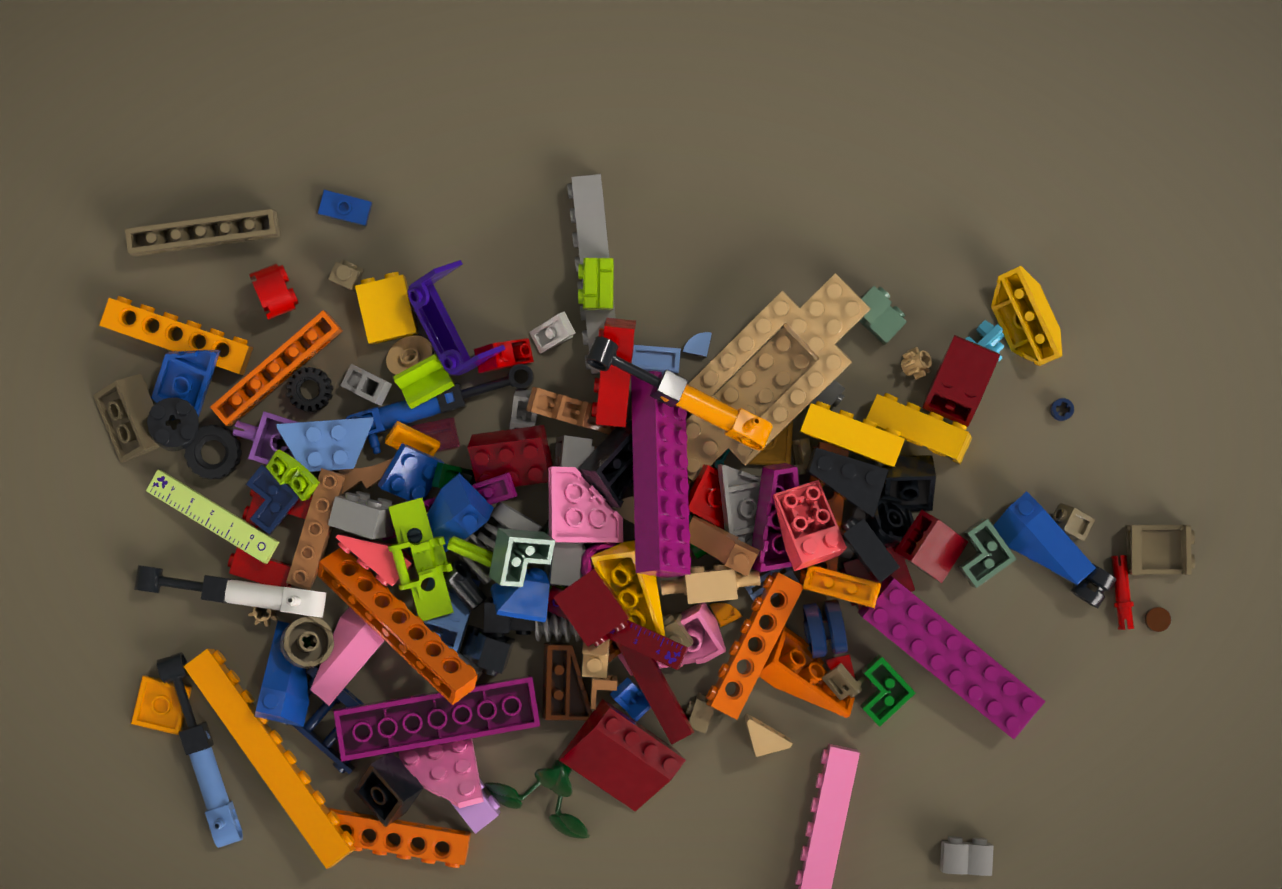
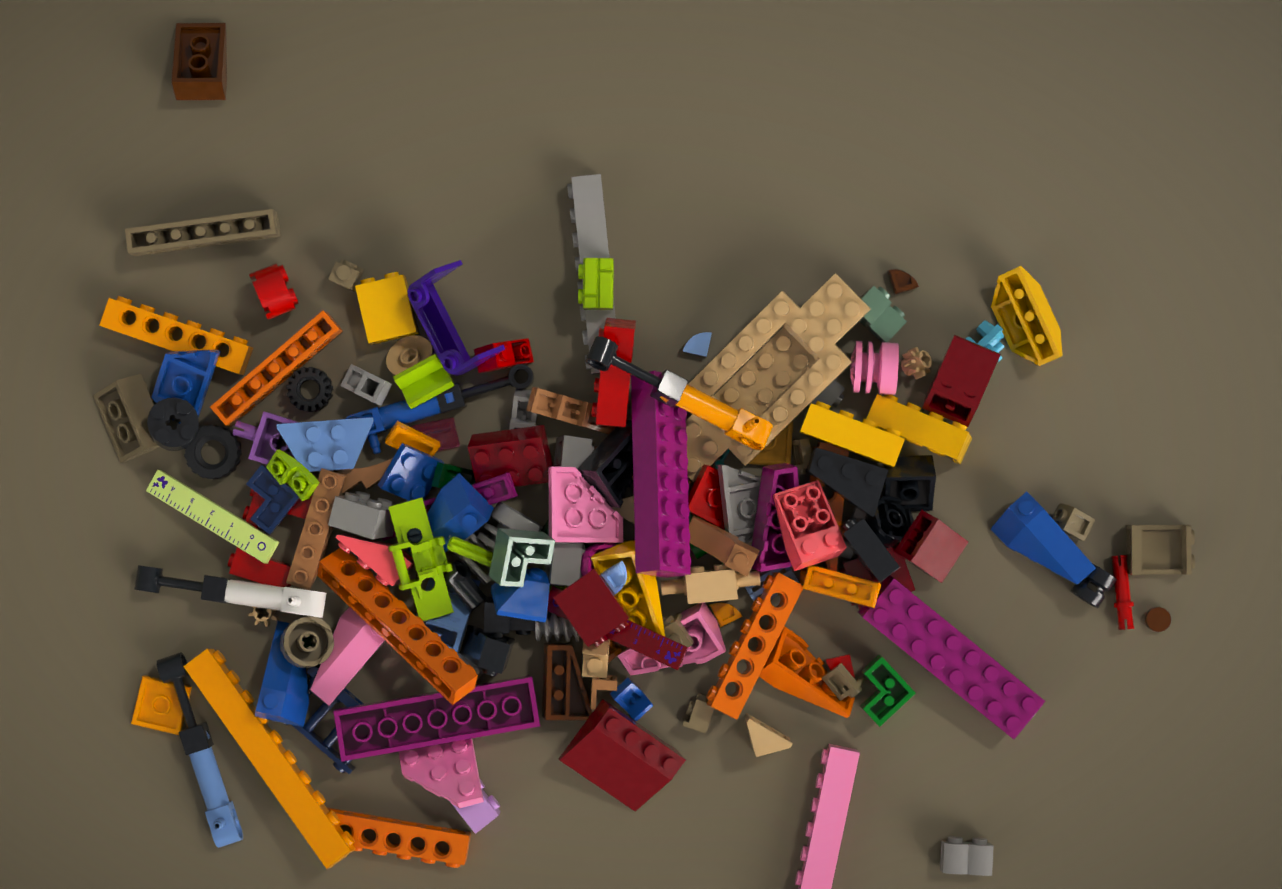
(200, 61): none -> reddish brown slope
(345, 207): blue plate -> none
(388, 788): black brick -> none
(552, 332): white slope -> none
(555, 779): dark green plant -> none
(615, 576): none -> light blue tile
(656, 358): light blue tile -> none
(658, 694): dark red tile -> none
(820, 628): dark blue wheel -> none
(875, 367): none -> bright pink wheel
(901, 281): none -> reddish brown tile
(991, 553): sand green brick -> none
(1057, 403): dark blue bush -> none

